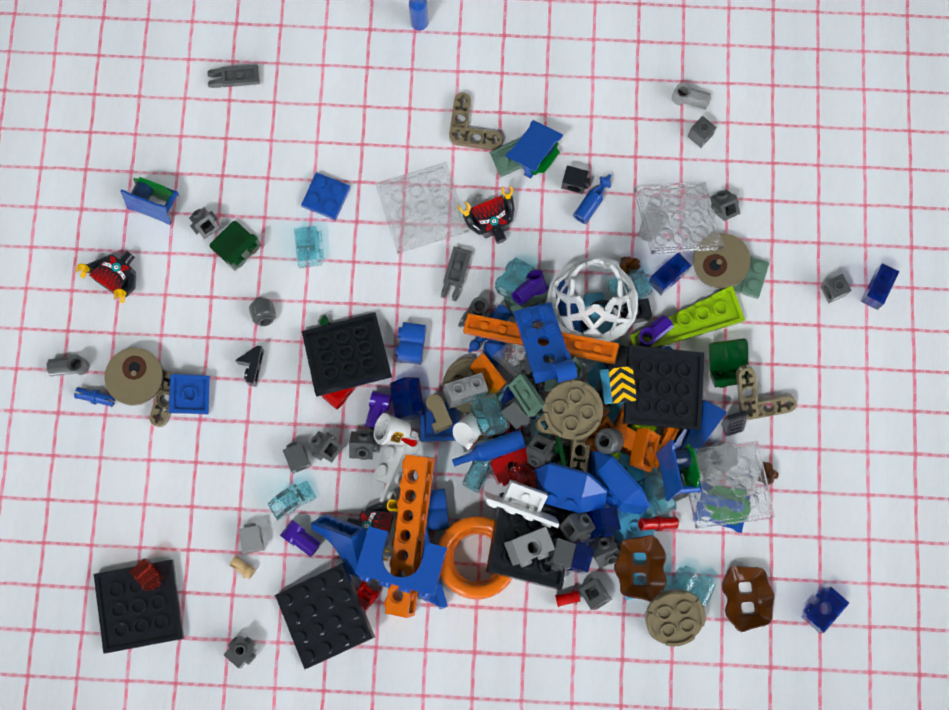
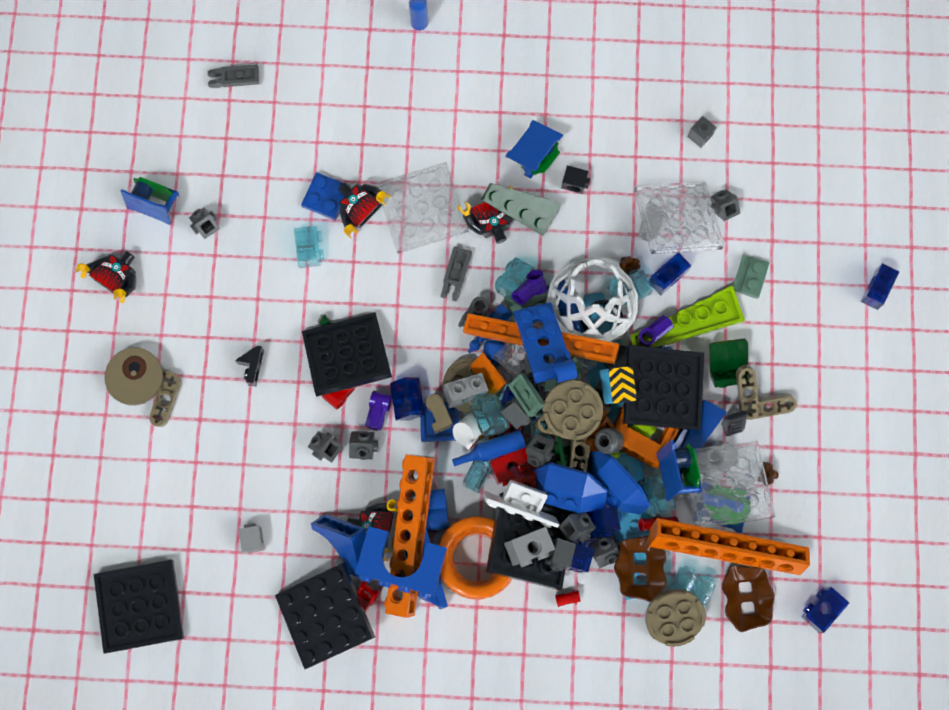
(66, 366): dark grey piece -> none
(94, 396): blue pin -> none
(147, 575): clear red brick -> none
(189, 394): blue plate -> none
(234, 655): dark grey brick -> none
(235, 245): dark green bracket -> none
(242, 567): tan pin -> none
(262, 311): dark grey head -> none
(290, 499): clear light blue brick -> none
(296, 457): dark grey brick -> none
(297, 536): dark purple piece -> none
(359, 205): none -> torso
(390, 467): white bracket -> none
(393, 431): white hat -> none
(411, 343): blue brick -> none
(461, 128): dark tan beam -> none
(503, 164): sand green plate -> none
(523, 207): none -> wing
(587, 592): dark grey brick -> none
(592, 201): blue wheel -> none
(644, 307): black brick -> none
(644, 449): orange slope -> none
(692, 96): light grey piece -> none
(725, 266): dark tan tile -> none
(729, 546): none -> orange brick
(836, 288): dark grey brick -> none

